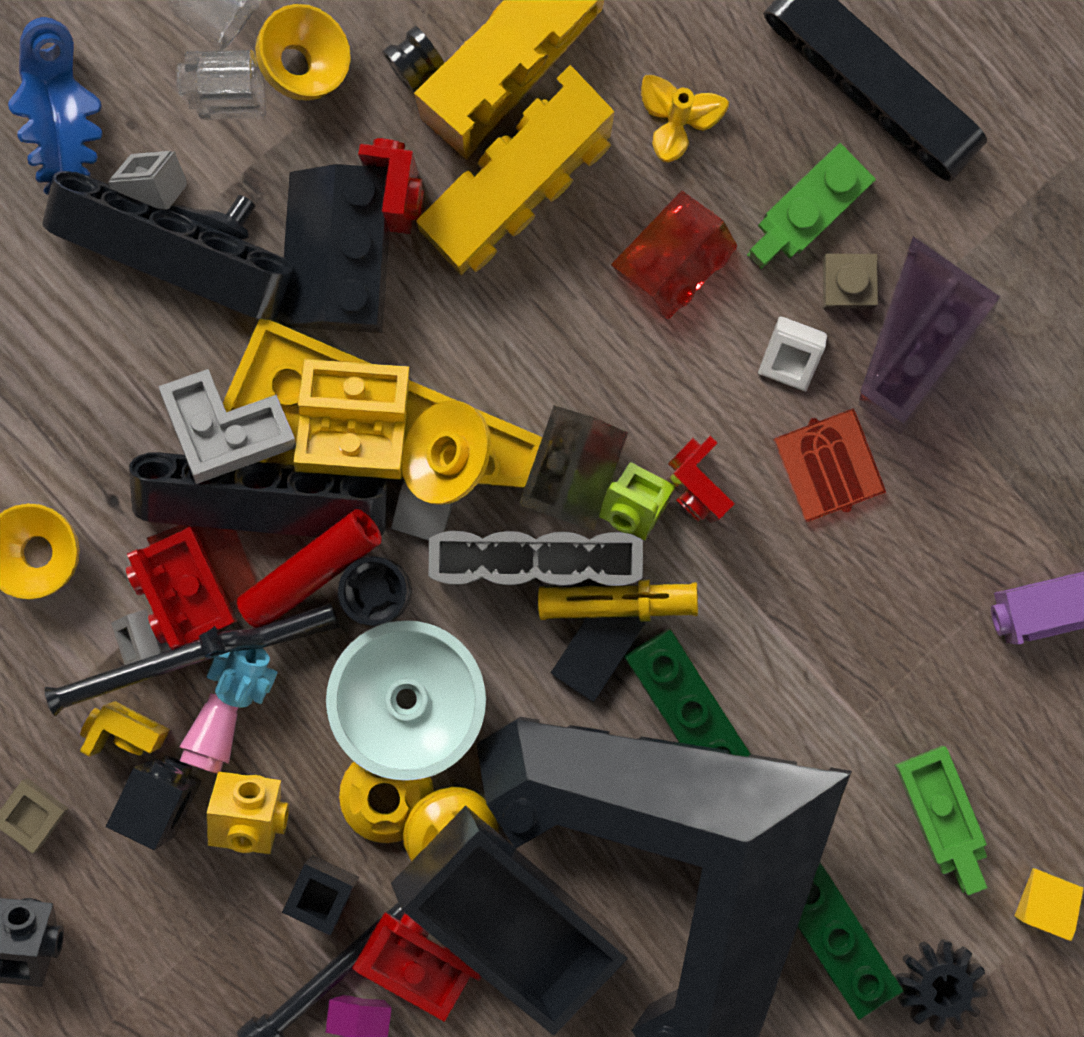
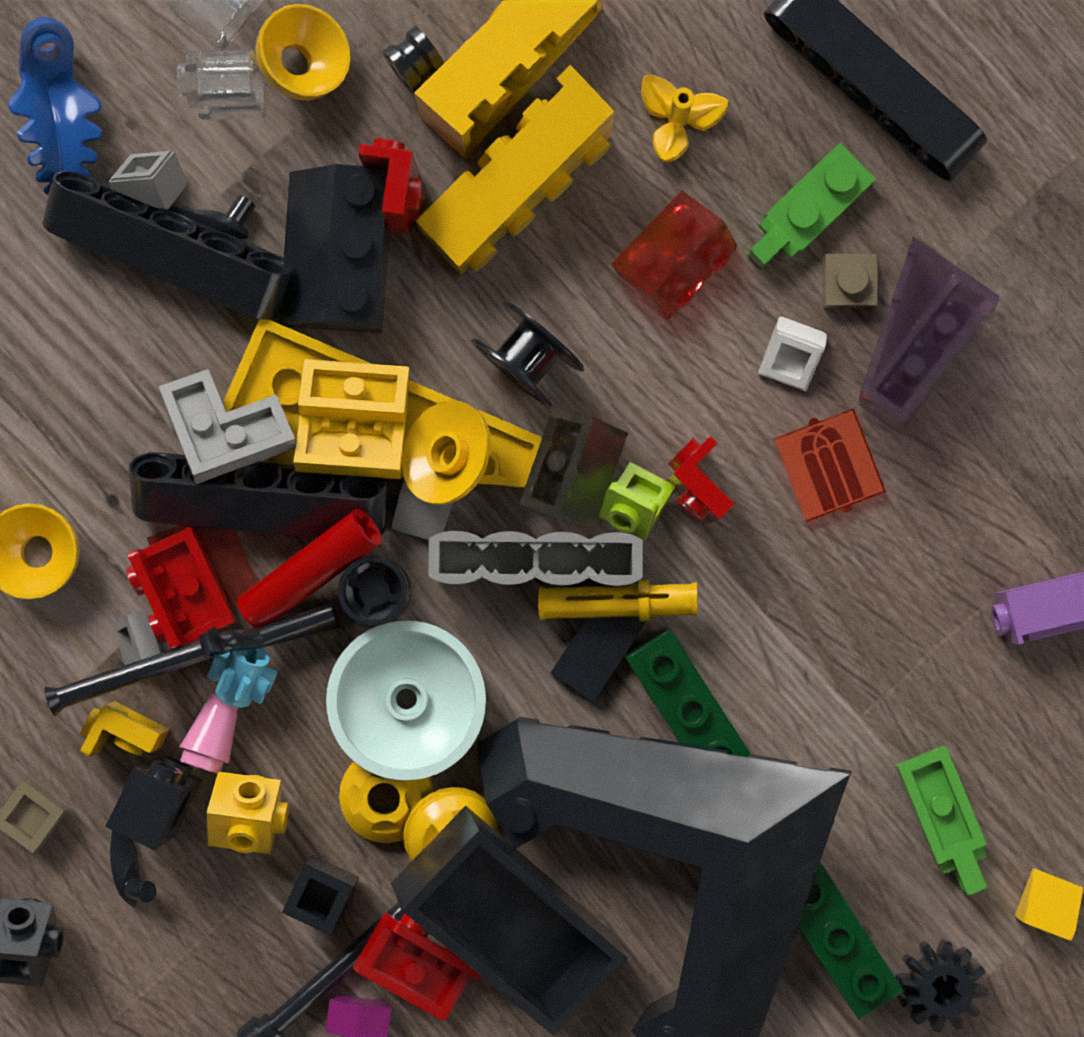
(127, 872): none -> black bar
(528, 354): none -> black piece

